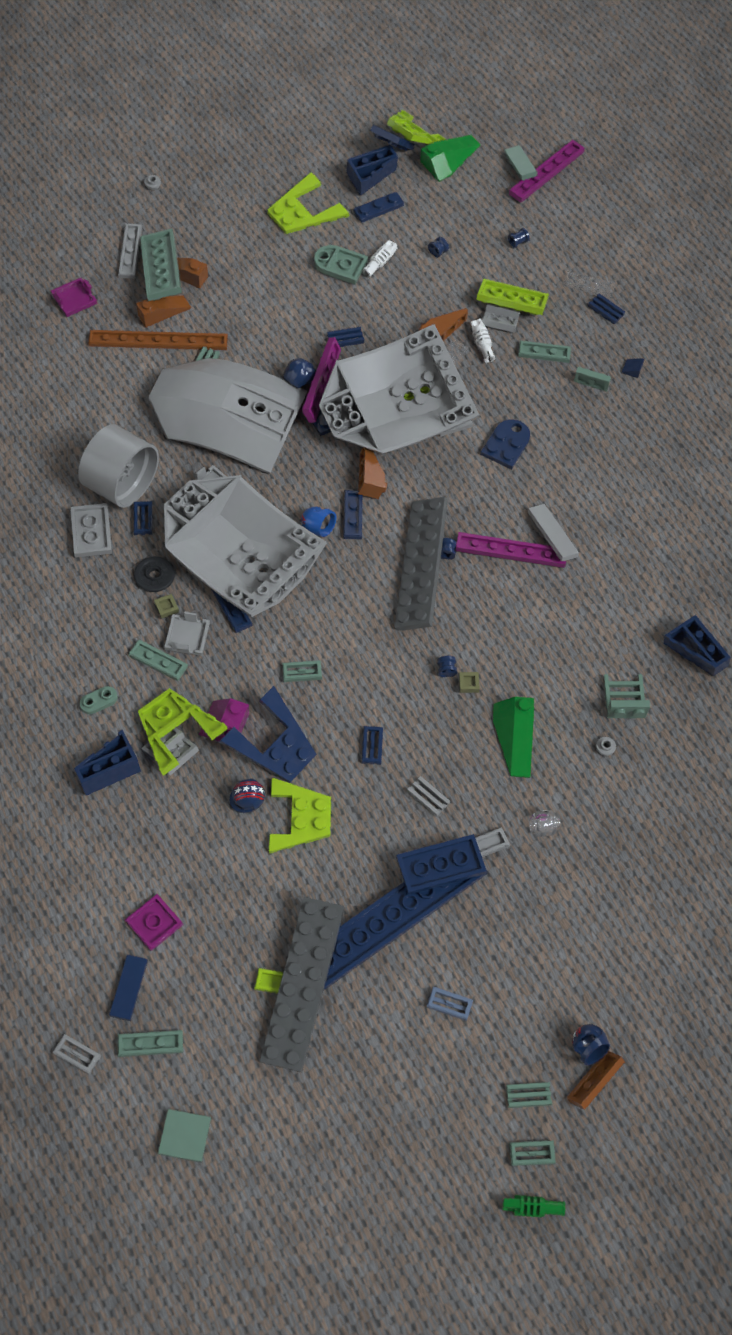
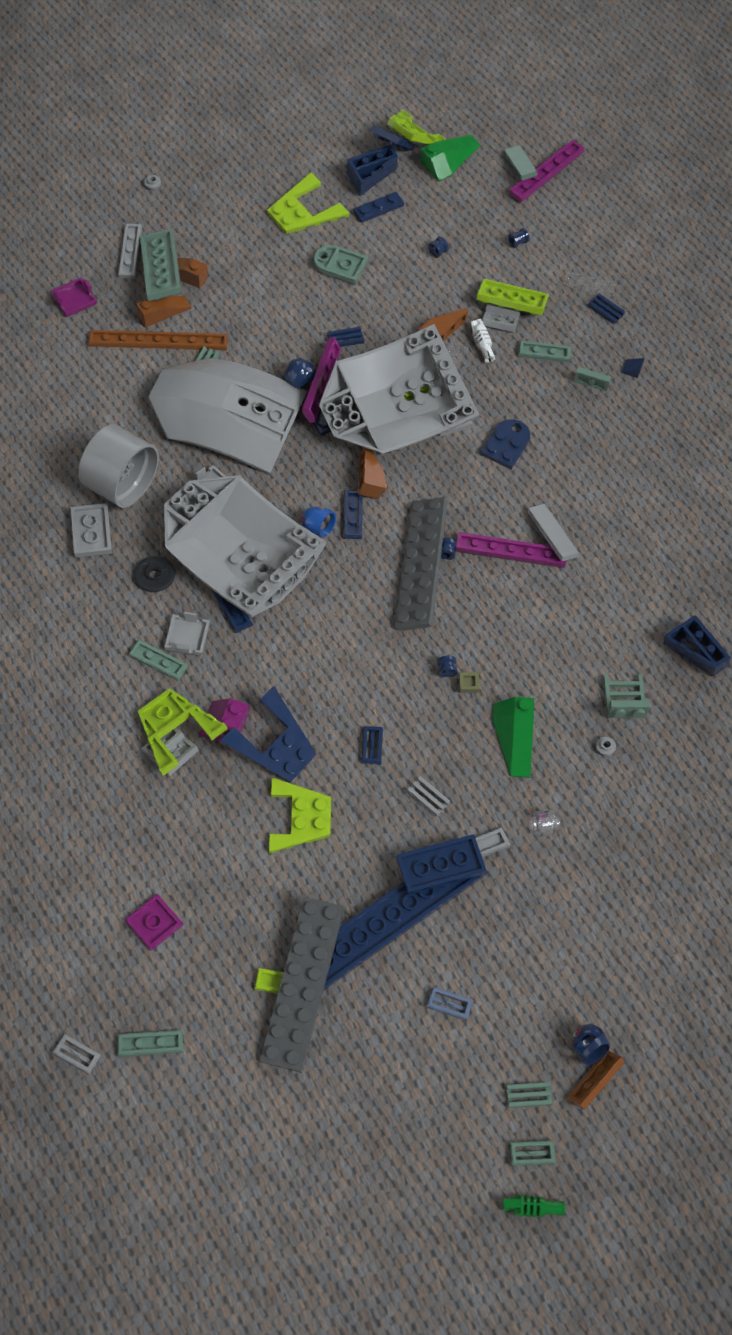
(99, 700): sand green plate -> none
(108, 765): dark blue wedge -> none
(128, 987): dark blue tile -> none
(143, 531): dark blue tile -> none
(166, 606): olive plate -> none
(184, 1135): sand green tile -> none
(248, 795): dark blue helmet -> none
(309, 676): sand green tile -> none
(380, 258): white hinge -> none

